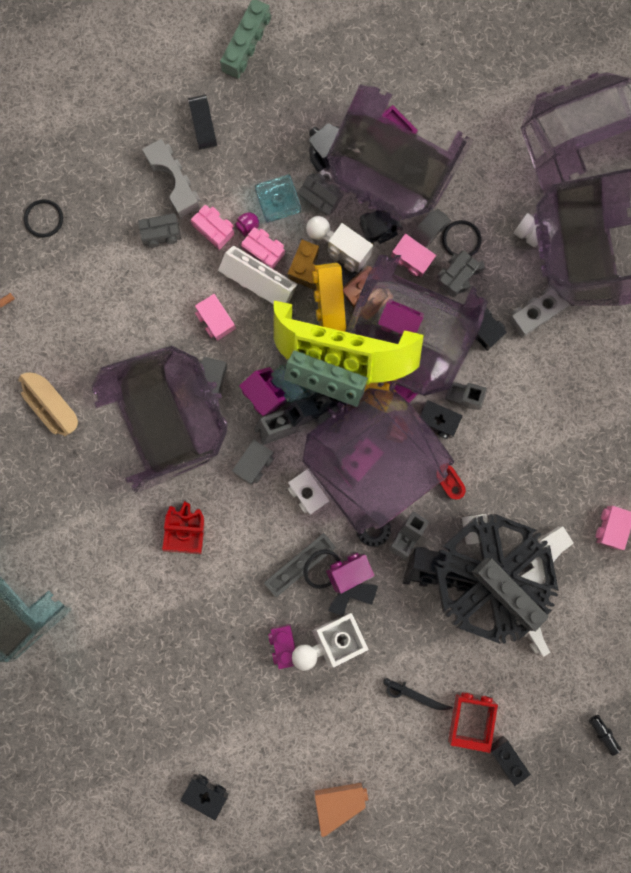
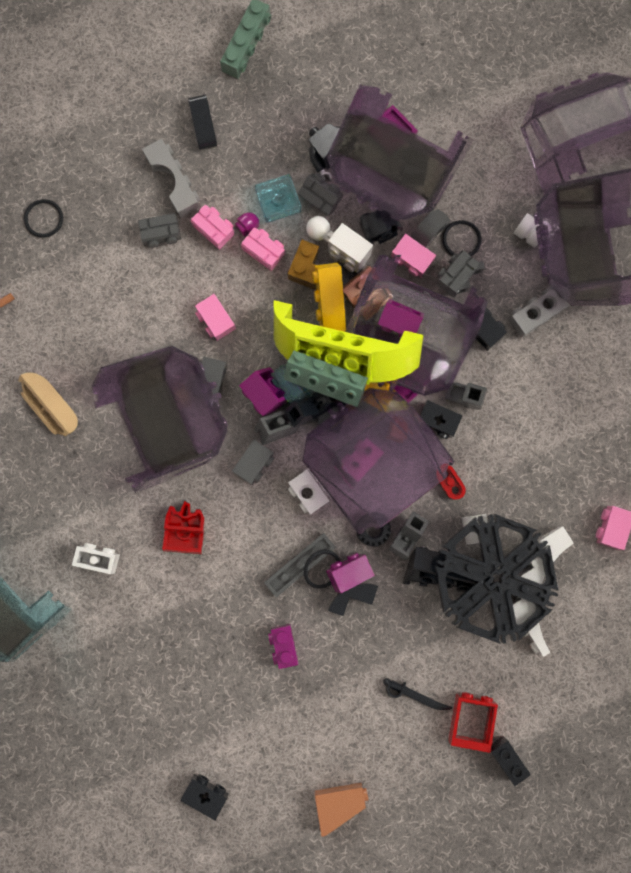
(95, 559): none -> white brick
(256, 276): white brick -> none
(352, 644): white brick -> none
(510, 594): dark grey brick -> none
(605, 735): black pin -> none

